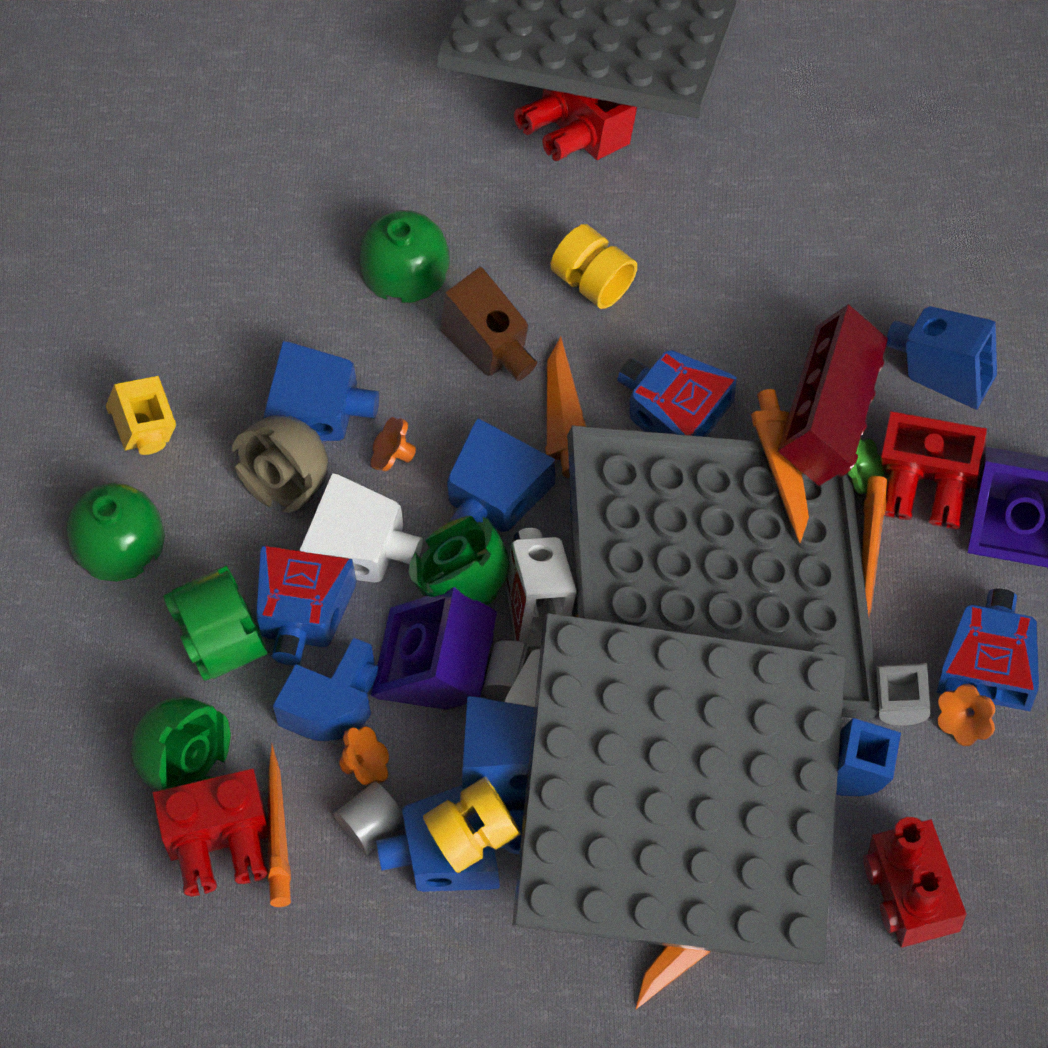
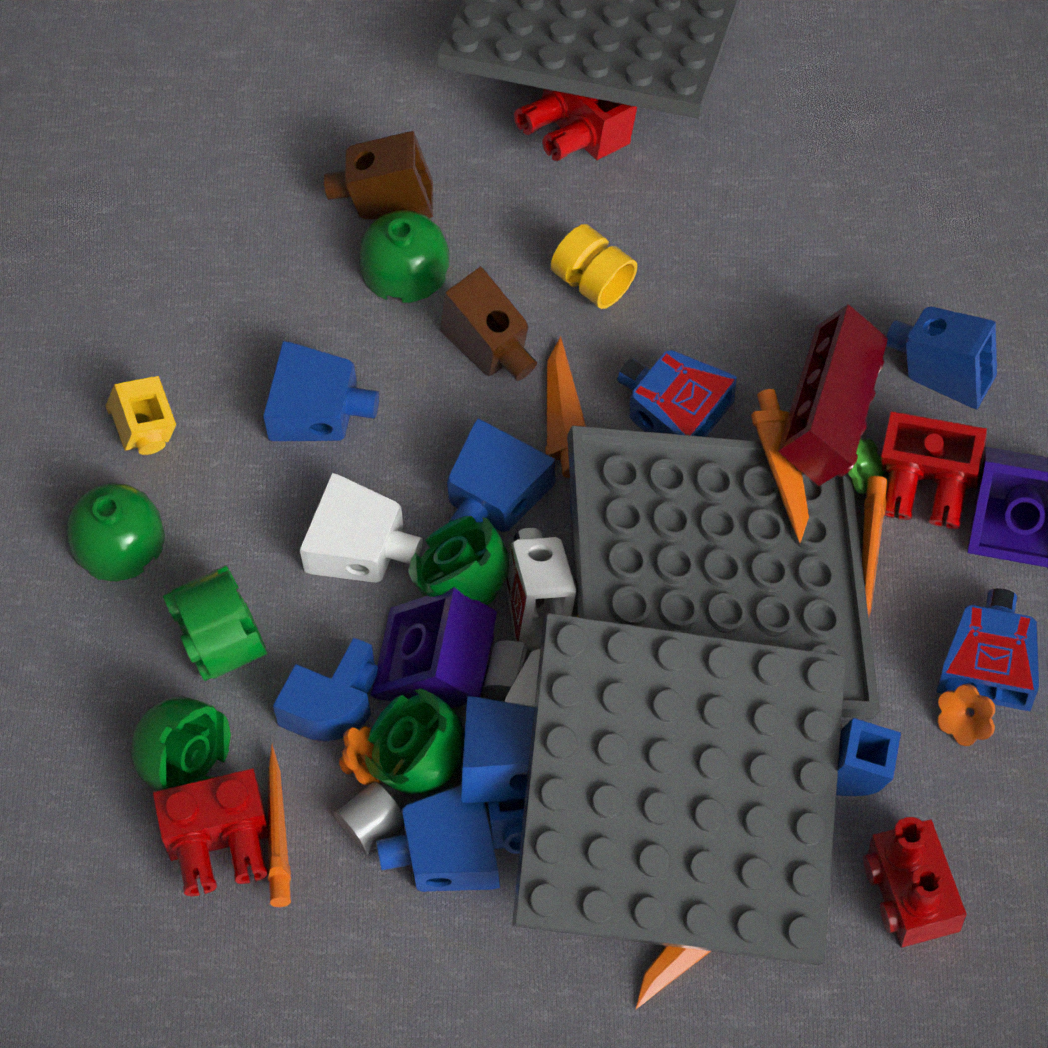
(281, 461): dark tan cylinder -> none
(301, 599): torso -> none
(384, 177): none -> reddish brown torso
(391, 445): orange plant -> none
(416, 743): none -> green cylinder
(454, 832): yellow wheel -> none
(903, 694): light grey brick -> none

